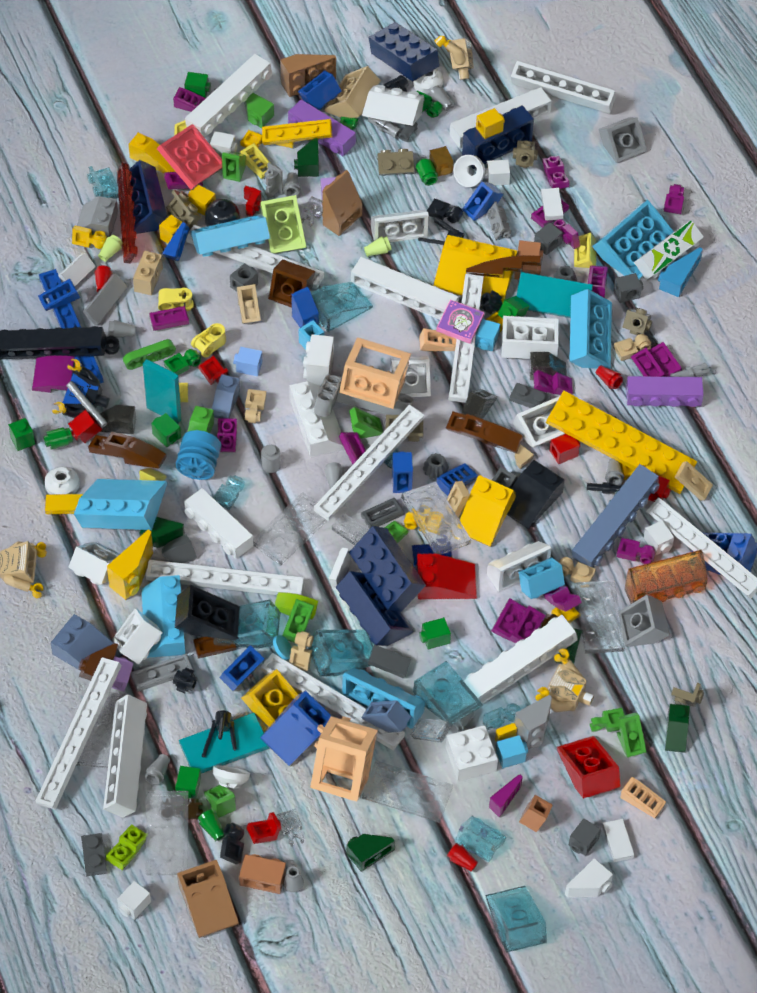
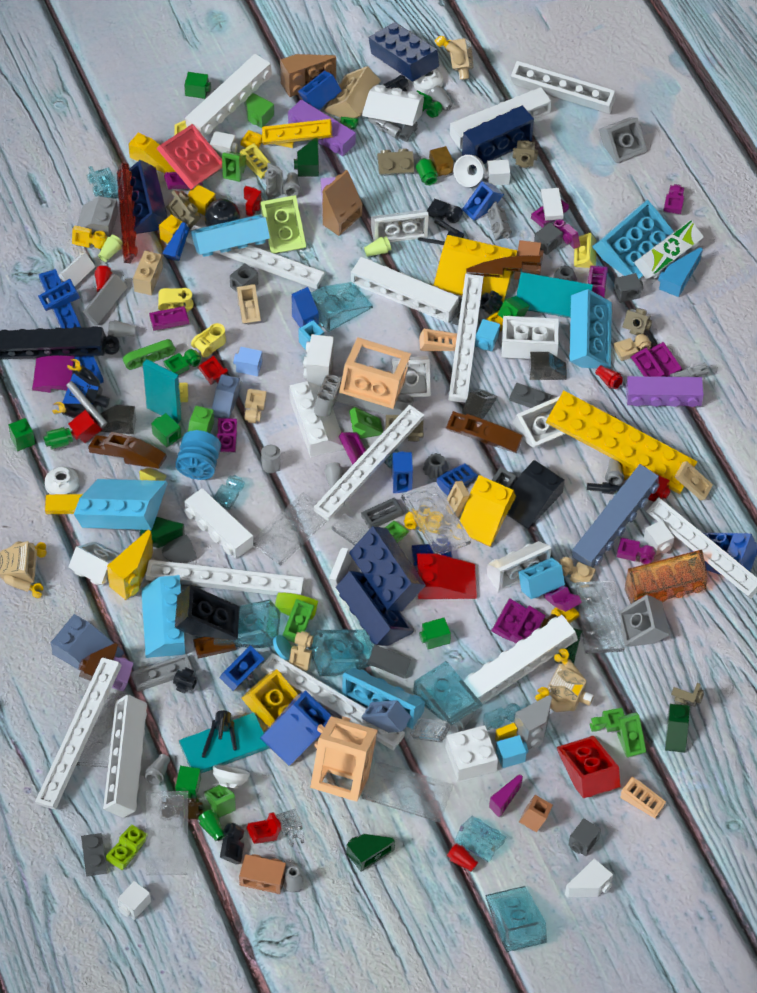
(137, 636): white slope -> none
(184, 95): magenta slope -> none
(207, 898): medium nougat slope -> none
(288, 279): reddish brown slope -> none
(312, 210): clear plate -> none
(460, 321): tile -> none
(489, 123): yellow brick -> none
(523, 456): tan tile -> none
(552, 384): magenta slope -> none
(555, 172): magenta slope -> none
(564, 448): red brick -> none
(618, 840): white tile -> none

